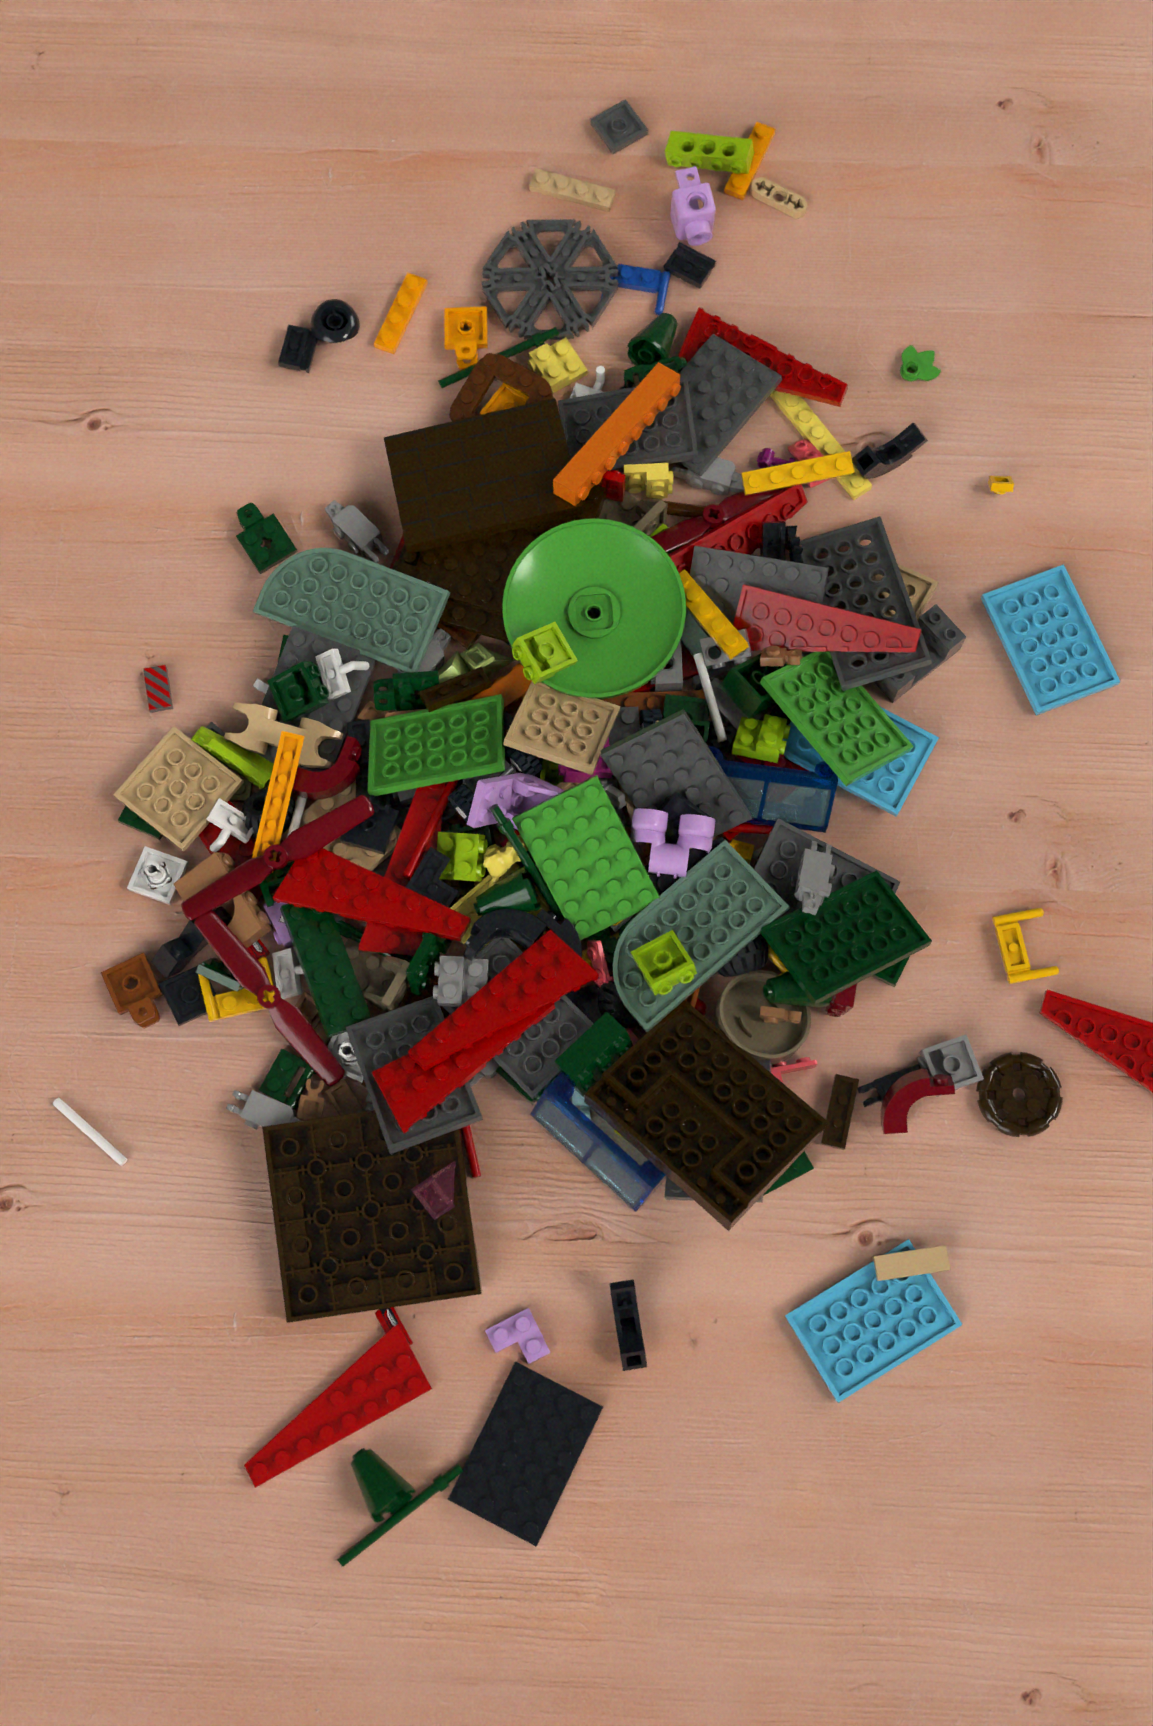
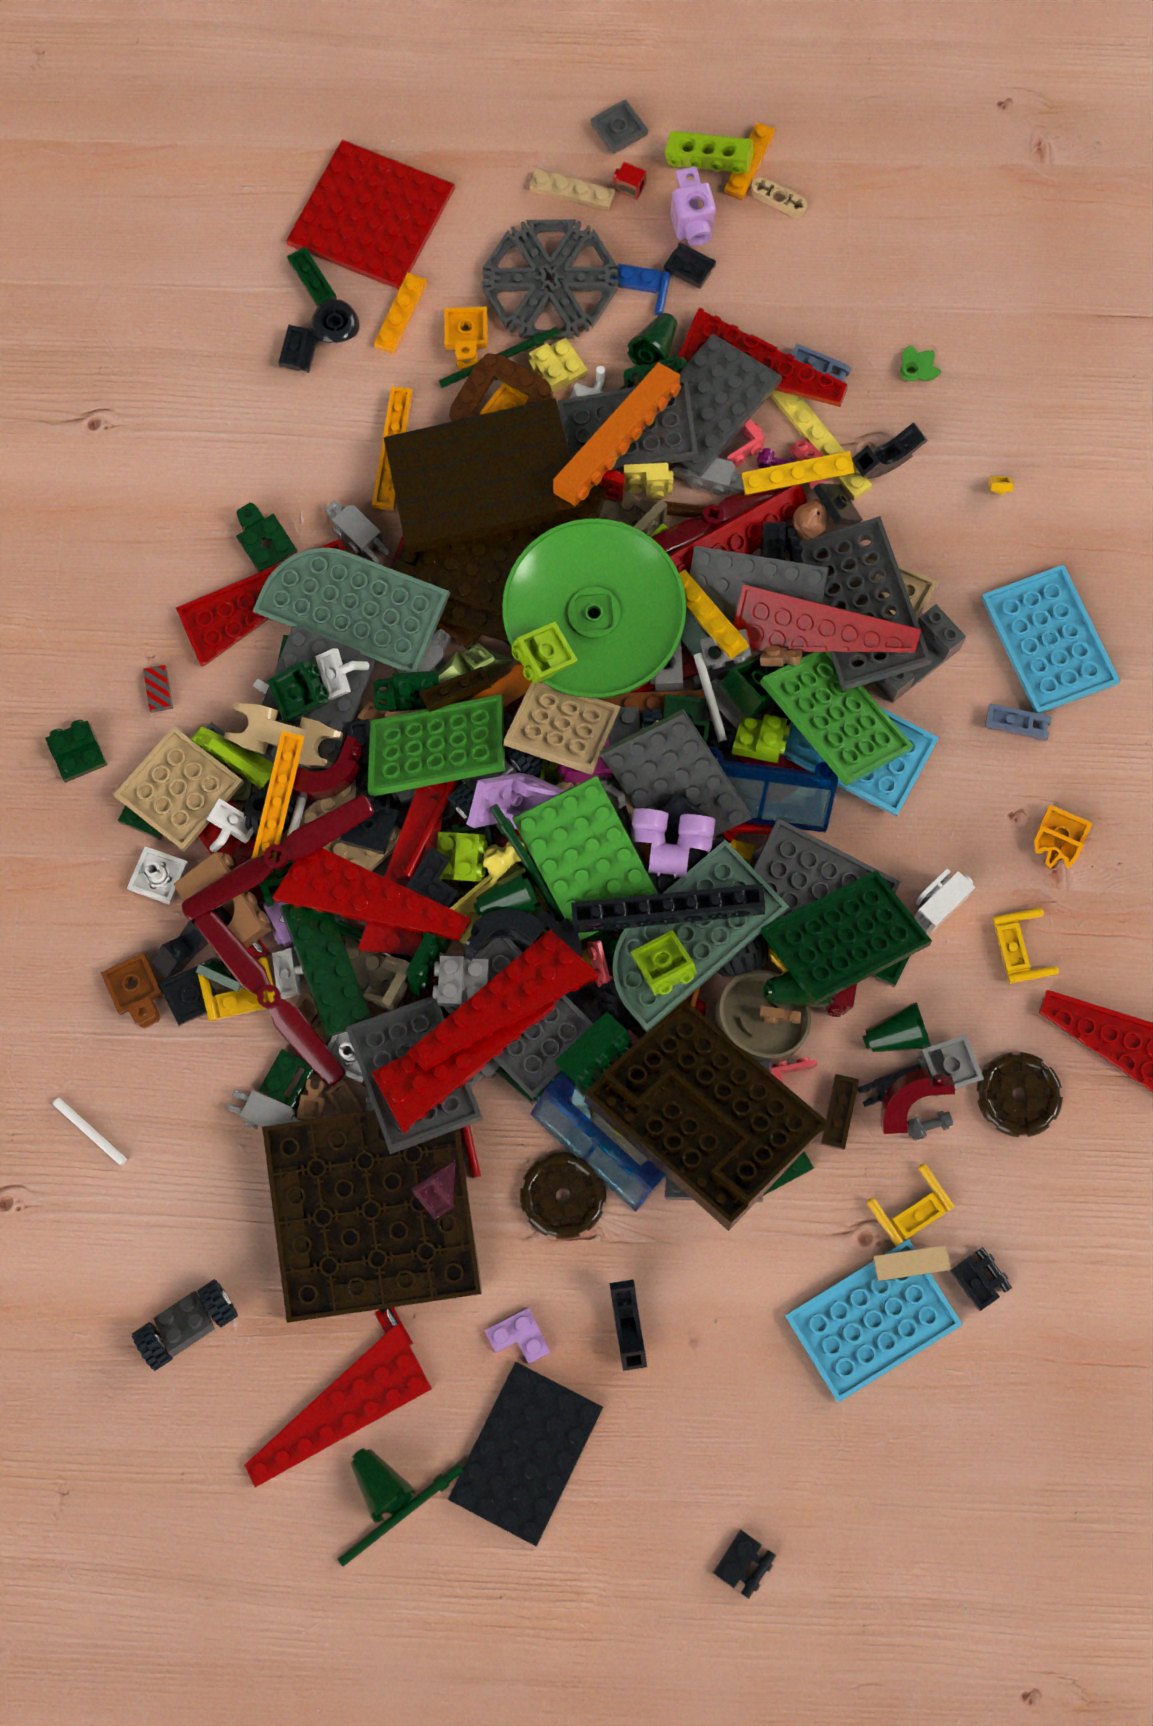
(76, 750): none -> dark green plate
(184, 1324): none -> plate
(226, 614): none -> red wing
(311, 276): none -> dark green plate
(371, 214): none -> red plate
(395, 423): none -> light orange plate
(562, 1210): none -> dark brown plate
(629, 180): none -> red brick
(668, 908): none -> black brick
(738, 1558): none -> black plate
(755, 437): none -> coral bracket
(810, 519): none -> nougat hair
(813, 877): light grey hinge -> none
(821, 362): none -> sand blue plate
(837, 504): none -> black plate
(898, 1032): none -> dark green cone
(916, 1216): none -> yellow plate
(917, 1128): none -> dark grey bar
(942, 899): none -> white brick
(975, 1283): none -> black plate
(1017, 721): none -> sand blue plate
(1061, 836): none -> light orange plate

